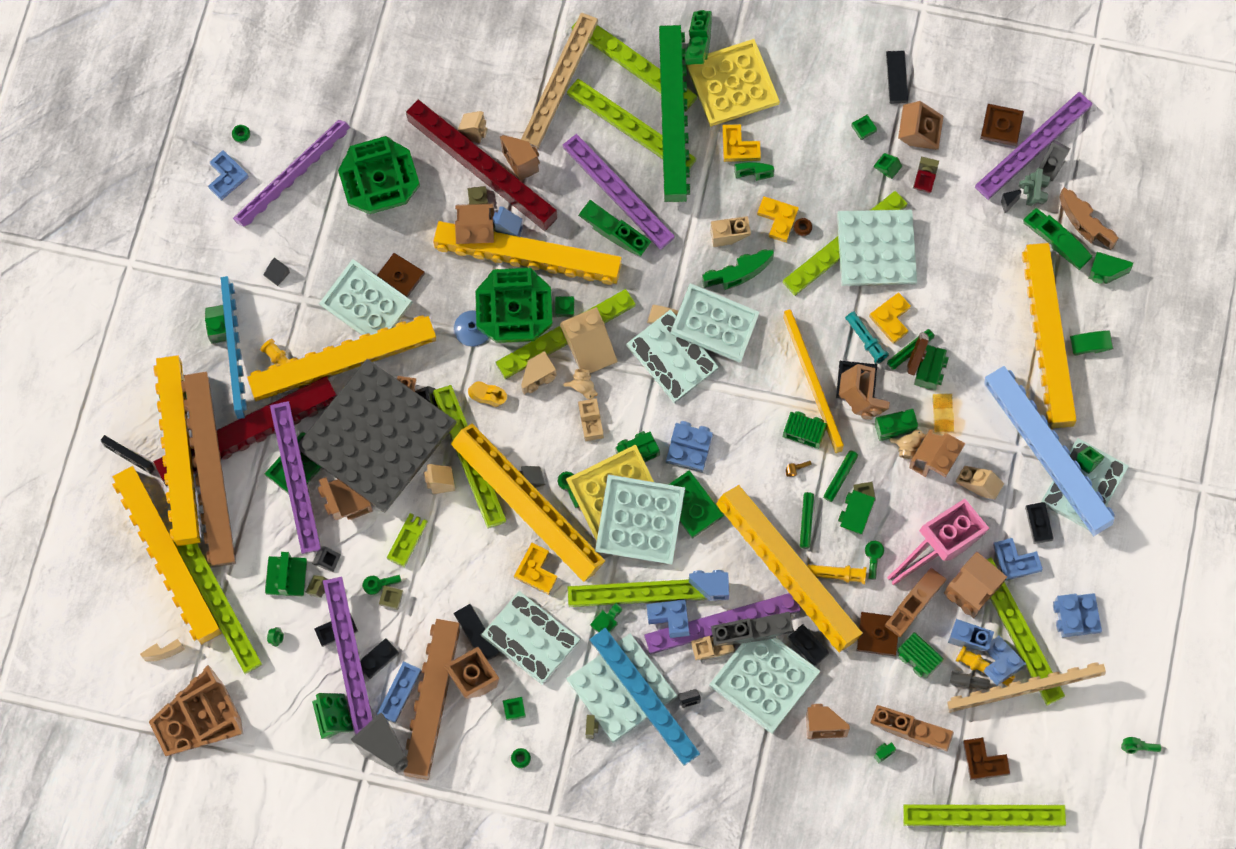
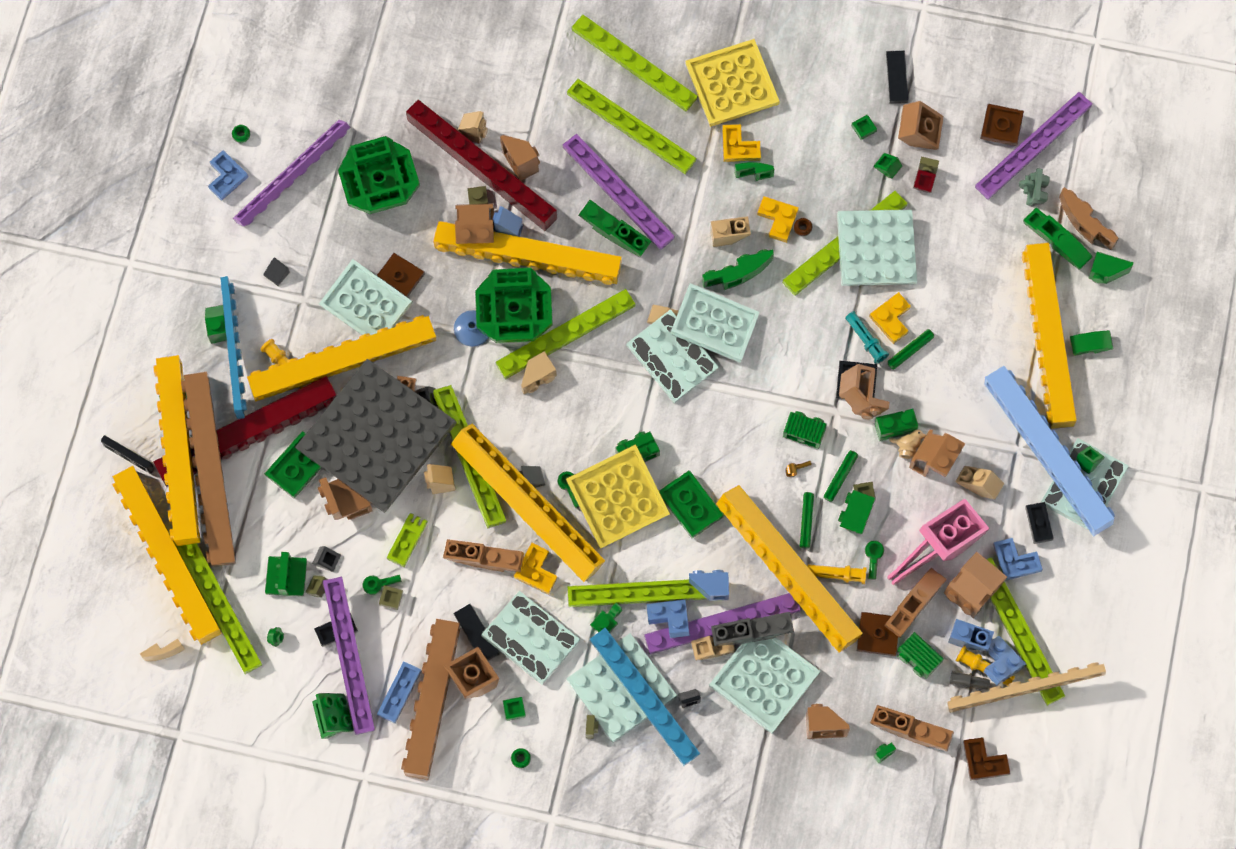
(197, 716): medium nougat wedge -> none
(295, 478): medium lavender plate -> none
(378, 658): black plate -> none
(380, 744): dark grey slope -> none
(483, 557): none -> medium nougat slope
(487, 394): yellow piece -> none
(559, 79): tan plate -> none
(564, 306): green plate -> none
(582, 383): tan animal -> none
(589, 341): tan slope -> none
(590, 419): tan slope -> none
(639, 519): light aqua plate -> none
(672, 112): green brick -> none
(689, 446): medium blue plate -> none
(700, 37): green slope -> none
(808, 645): black plate -> none
(813, 381): yellow tile -> none
(918, 353): reddish brown plate -> none
(930, 369): green brick -> none
(943, 413): clear yellow slope -> none
(983, 815): lime plate -> none
(1009, 199): black slope -> none
(1054, 159): dark grey slope -> none
(1077, 615): medium blue plate -> none
(1133, 744): green plate -> none

